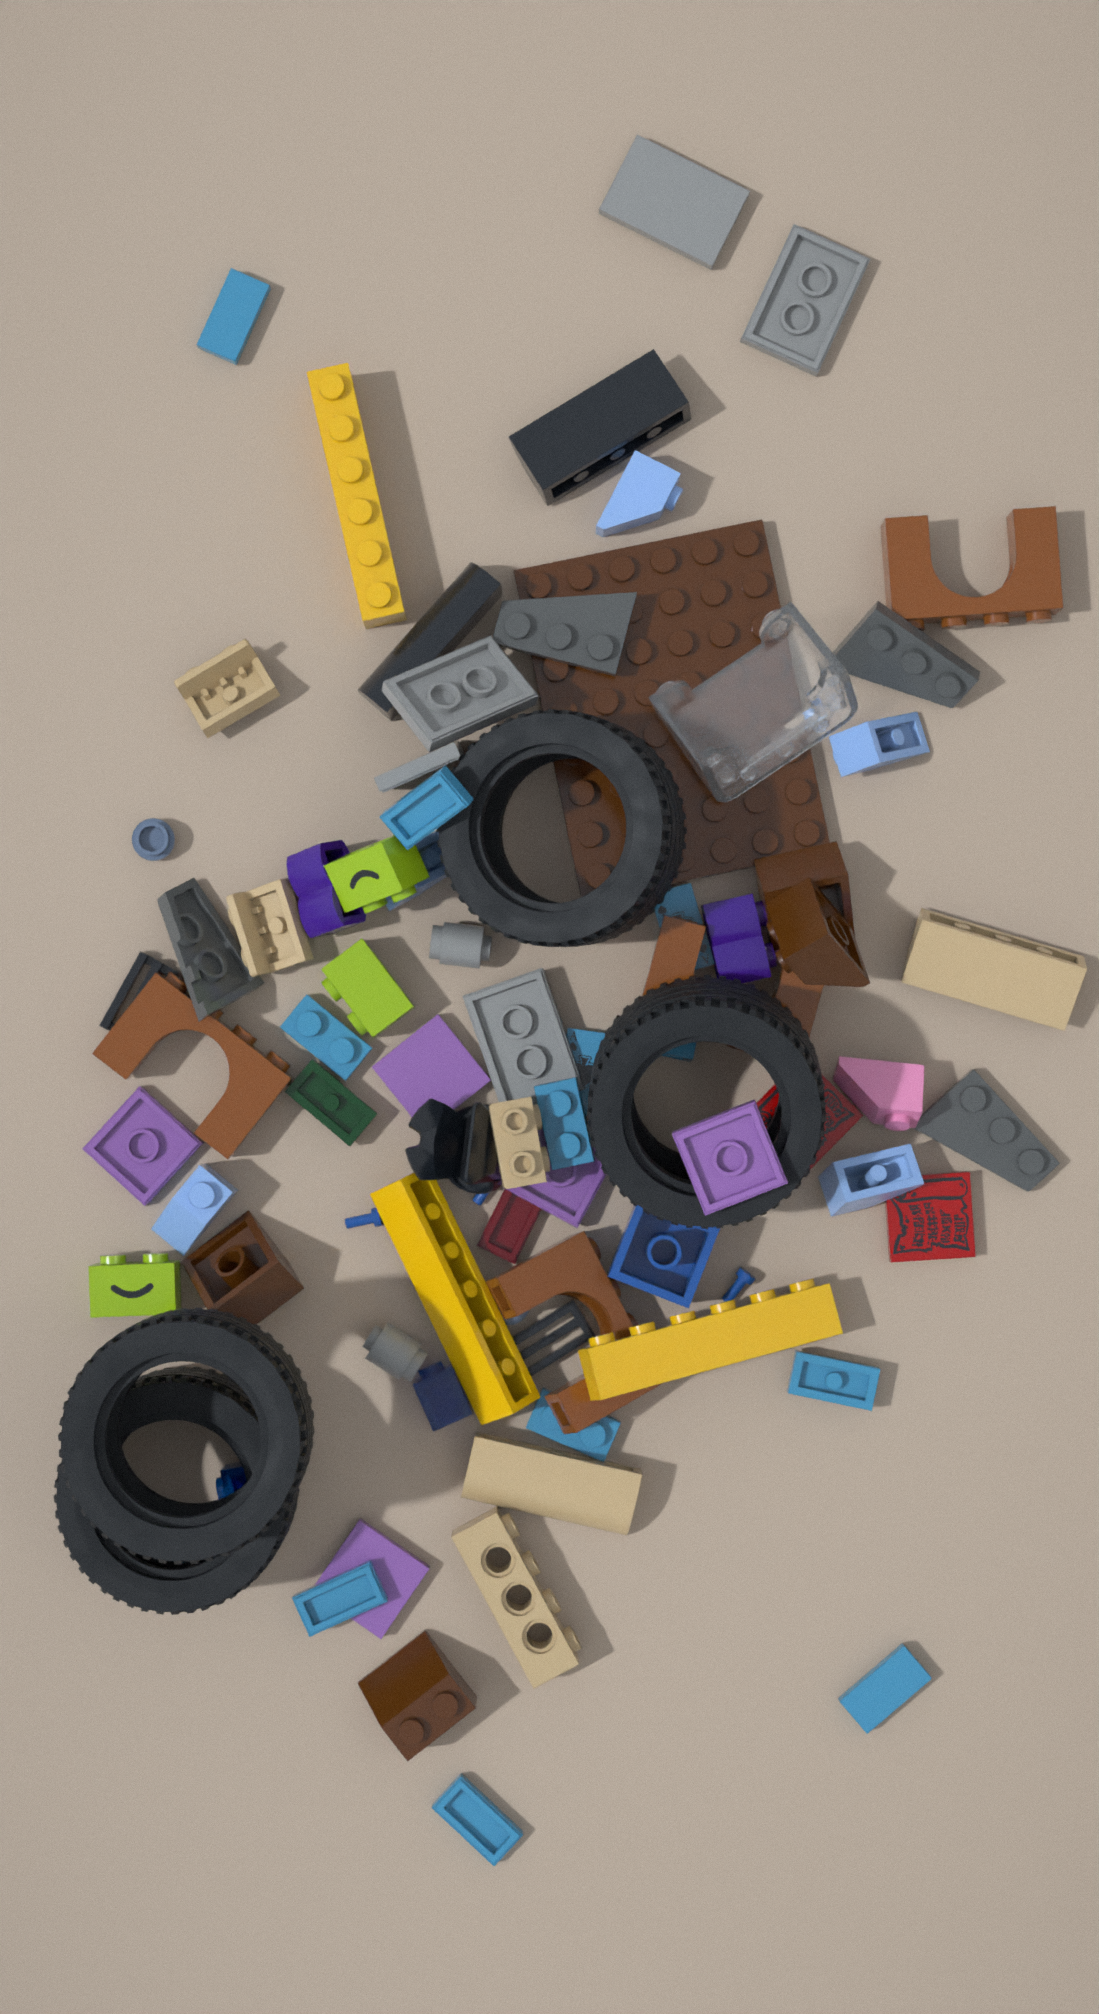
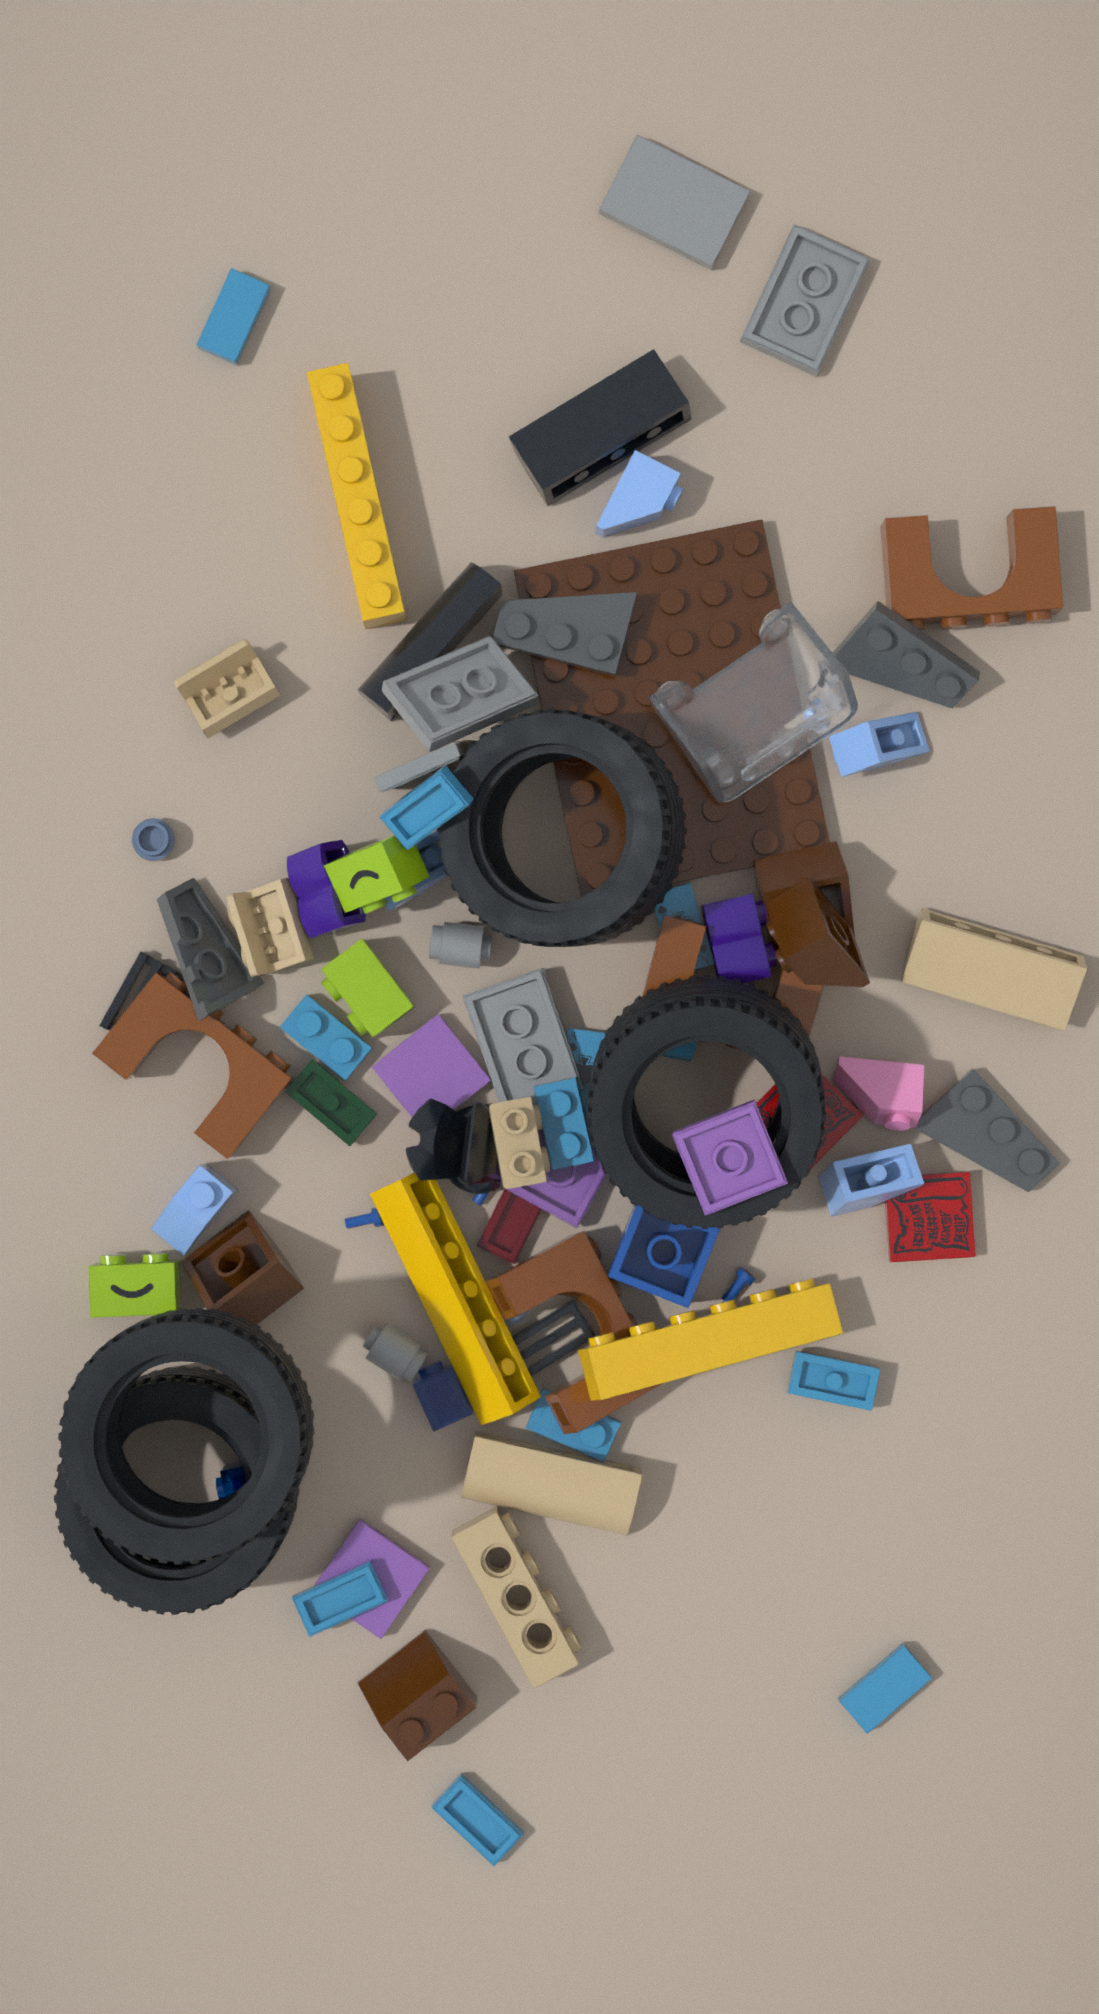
(143, 1145): medium lavender tile -> none

